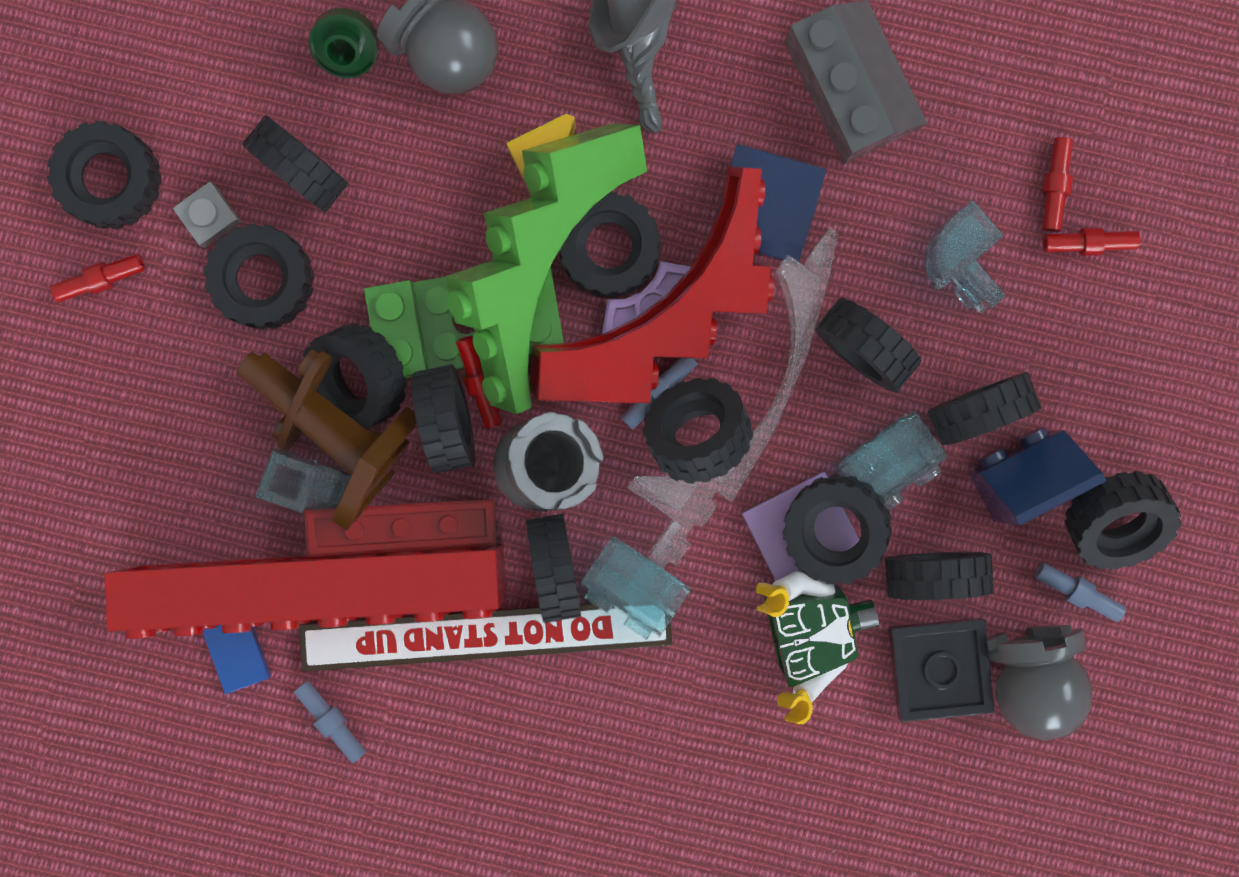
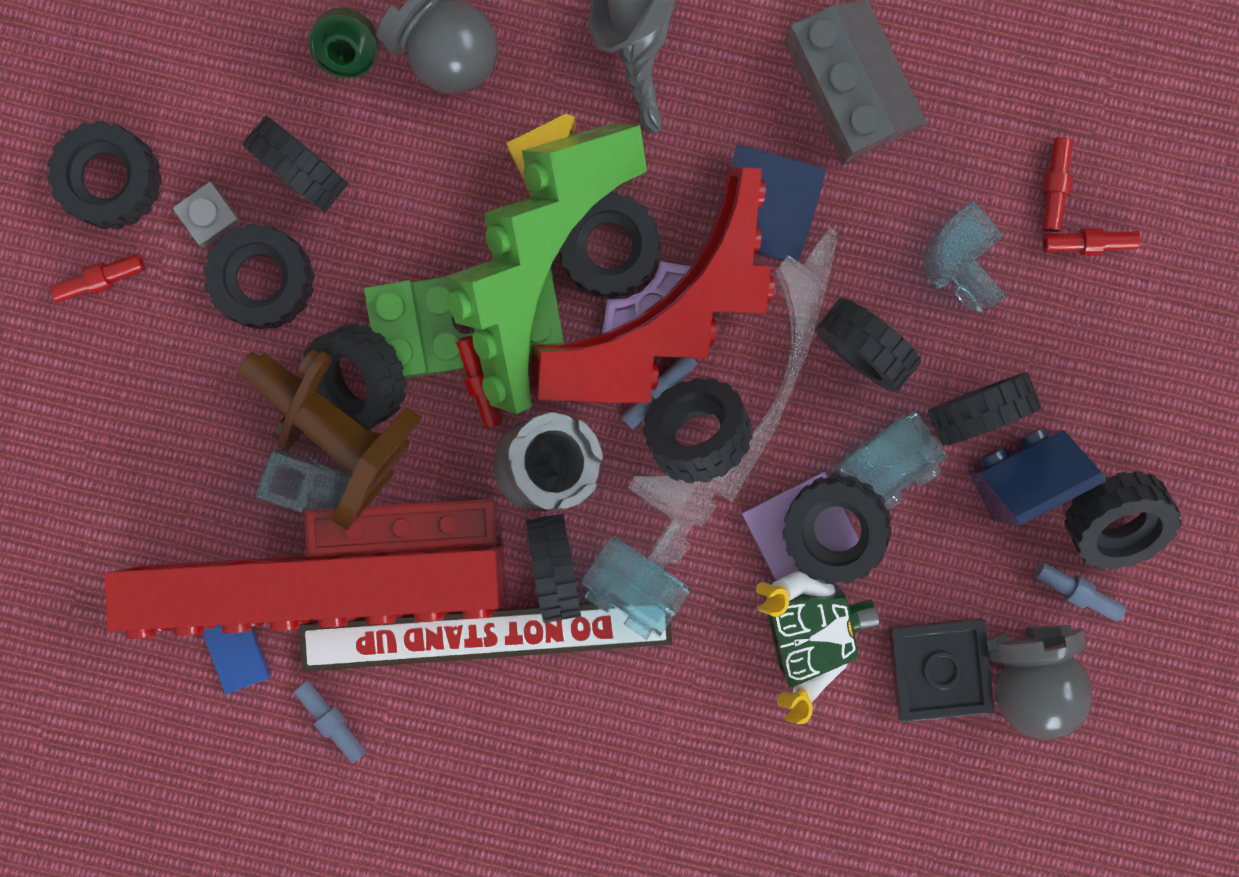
(443, 418): black tyre -> none
(939, 575): black tyre -> none

